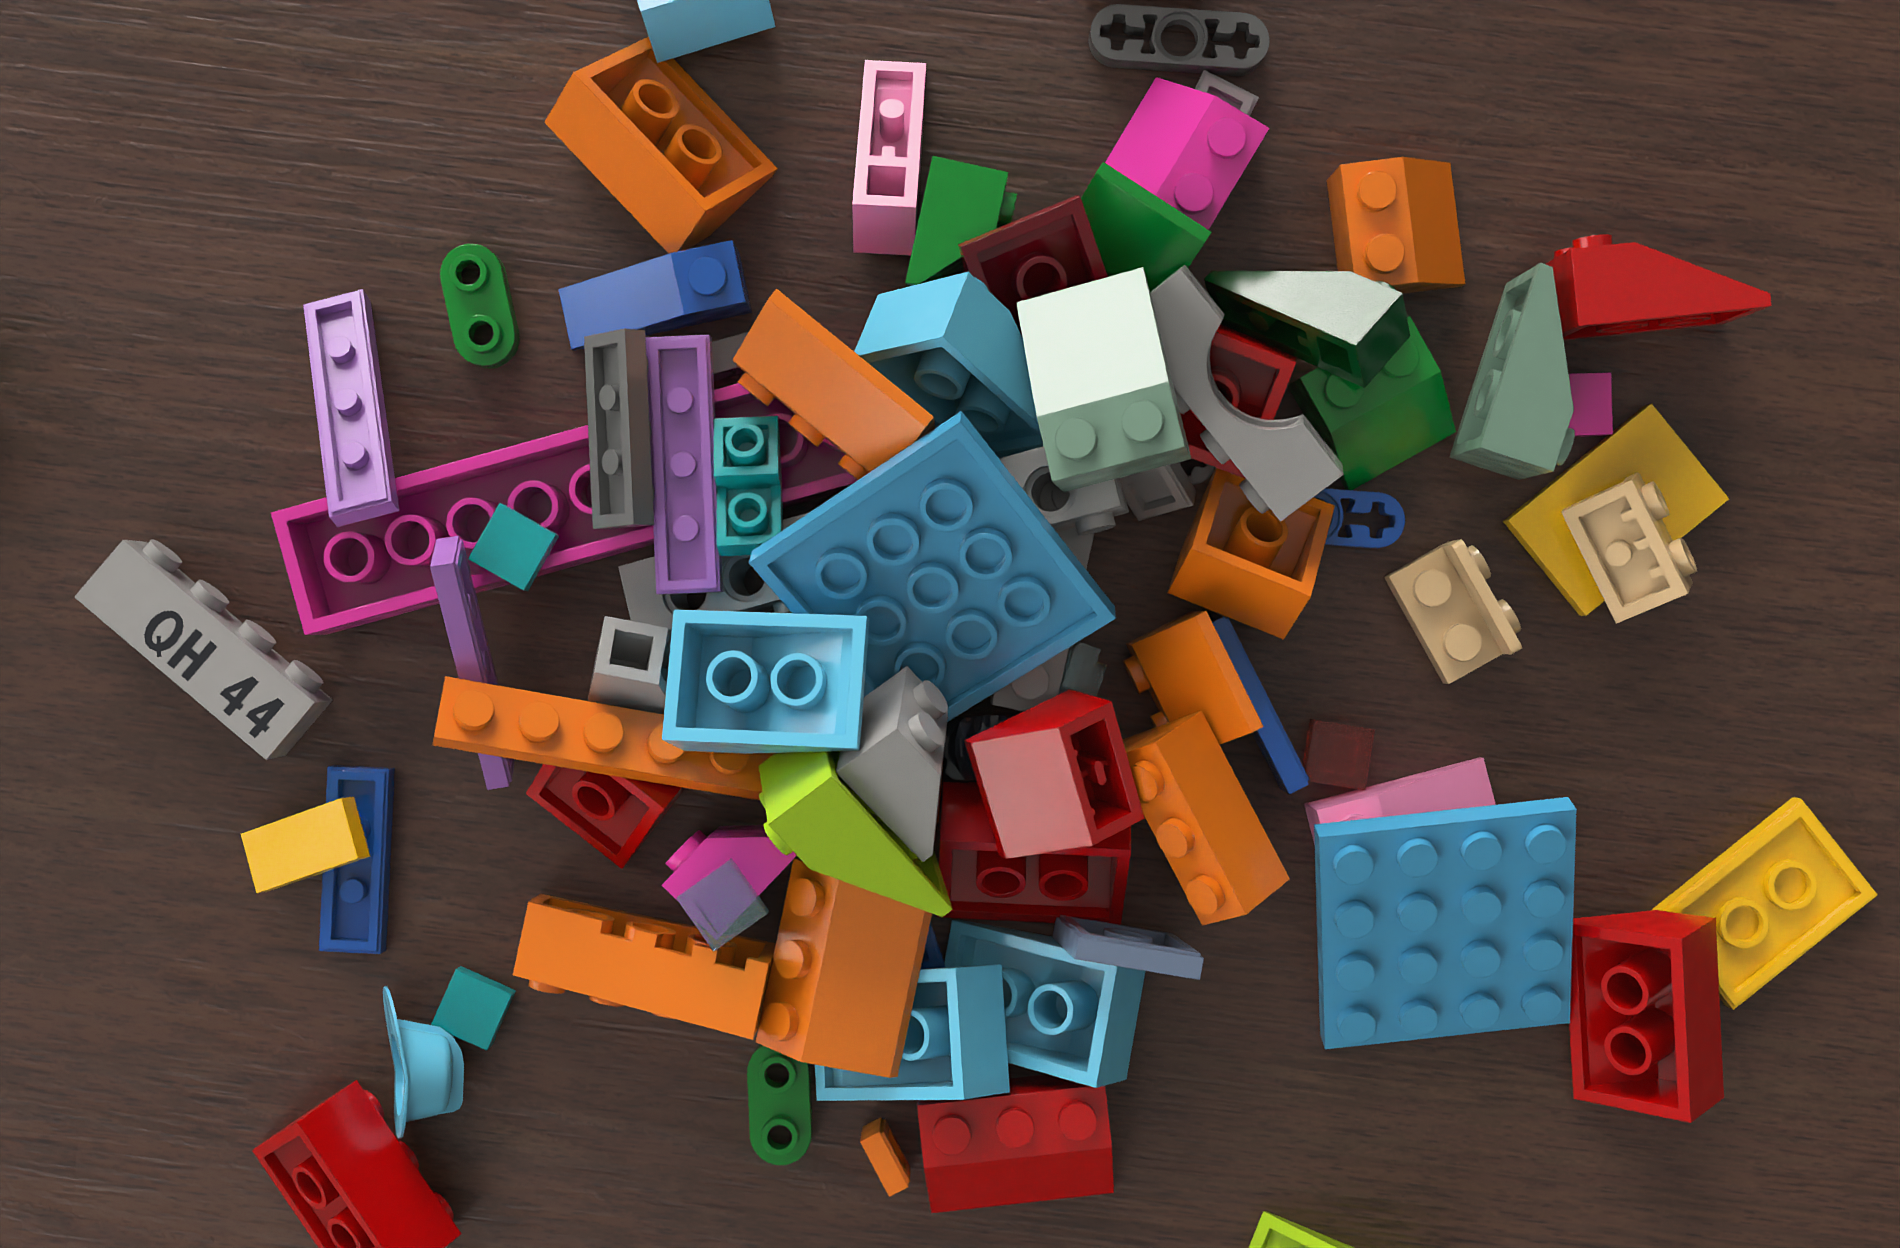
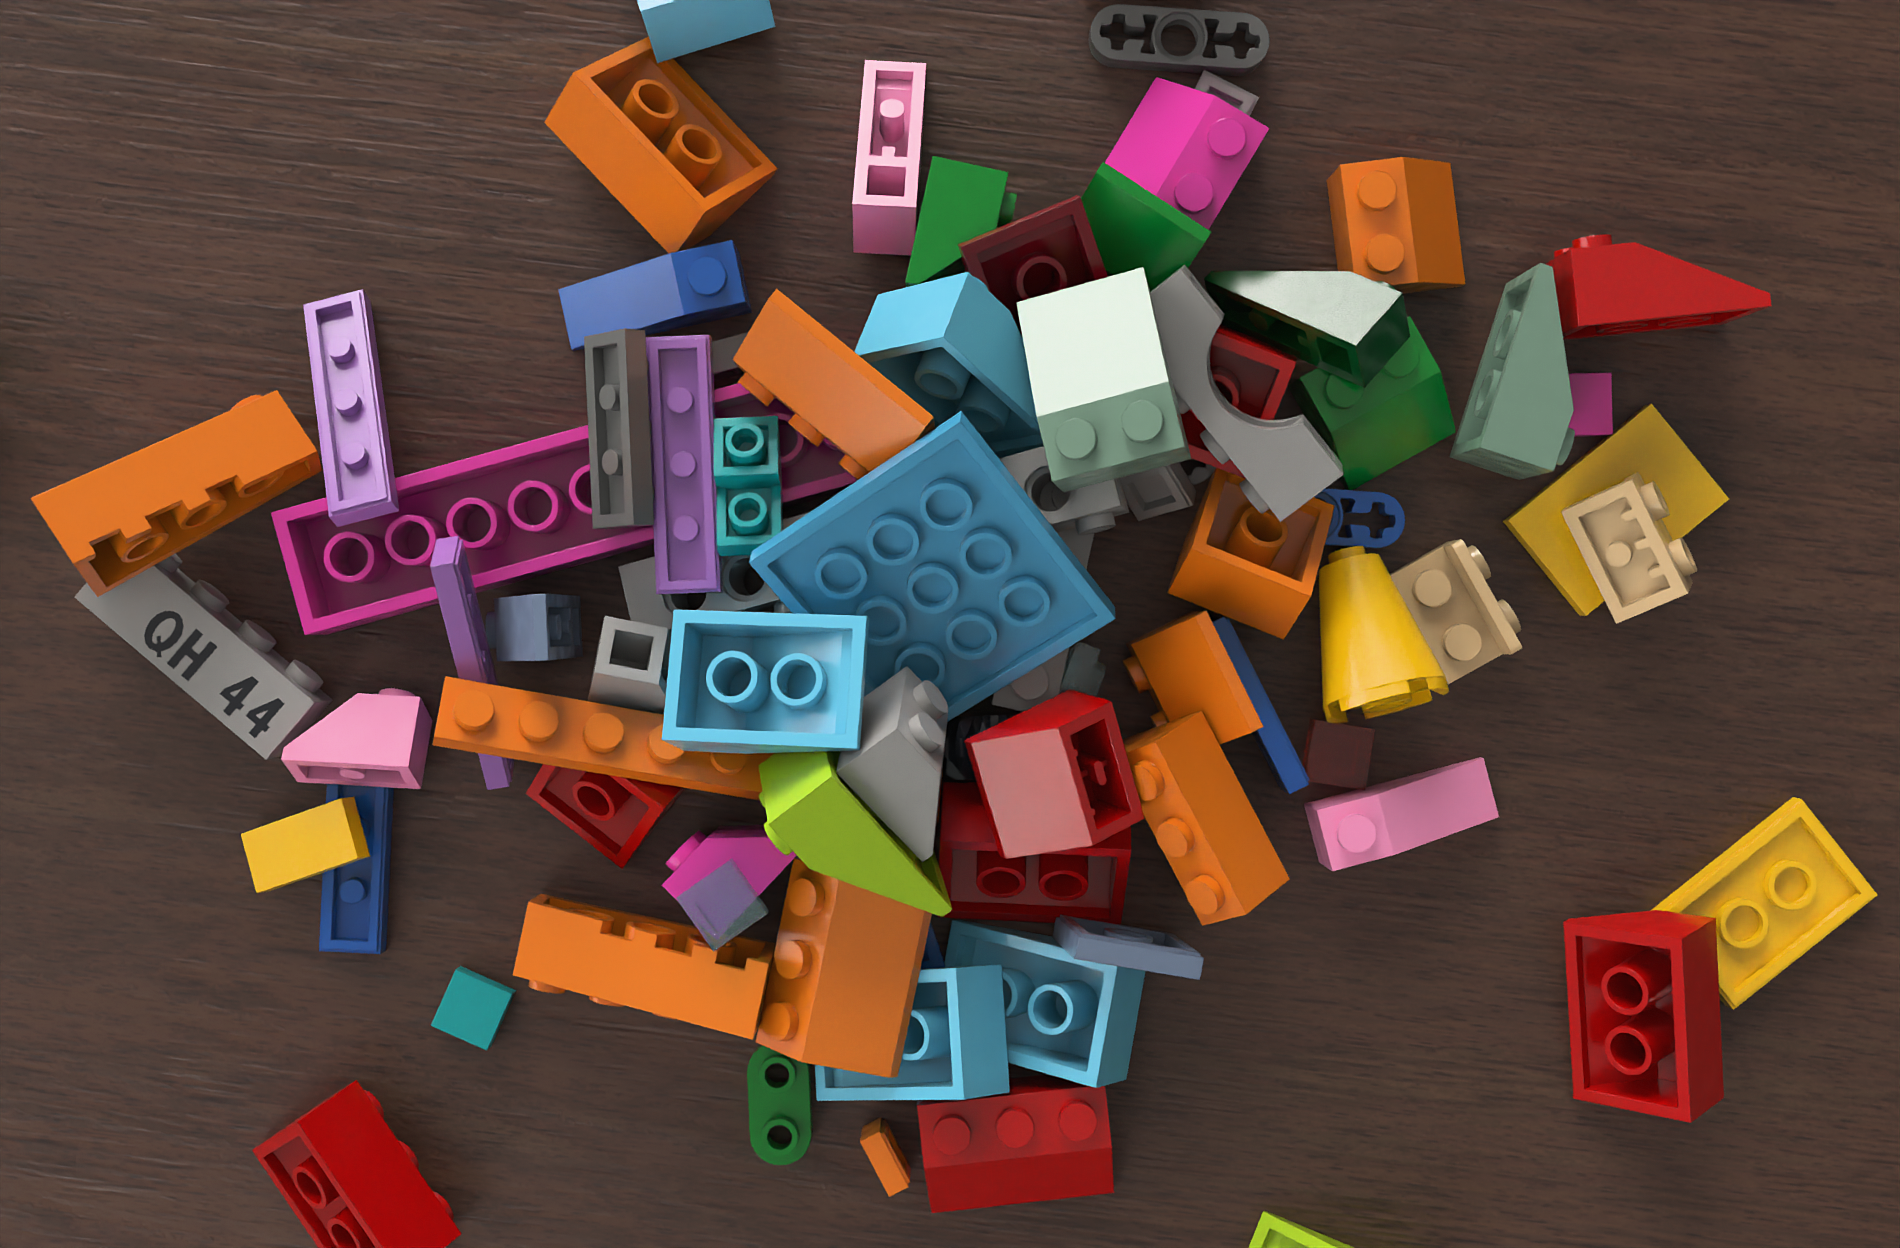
(177, 490): none -> orange wedge
(365, 743): none -> bright pink slope
(425, 1066): medium azure piece -> none
(479, 304): green plate -> none
(513, 547): teal tile -> none
(535, 627): none -> sand blue slope
(1370, 641): none -> yellow cone
(1445, 922): dark azure plate -> none

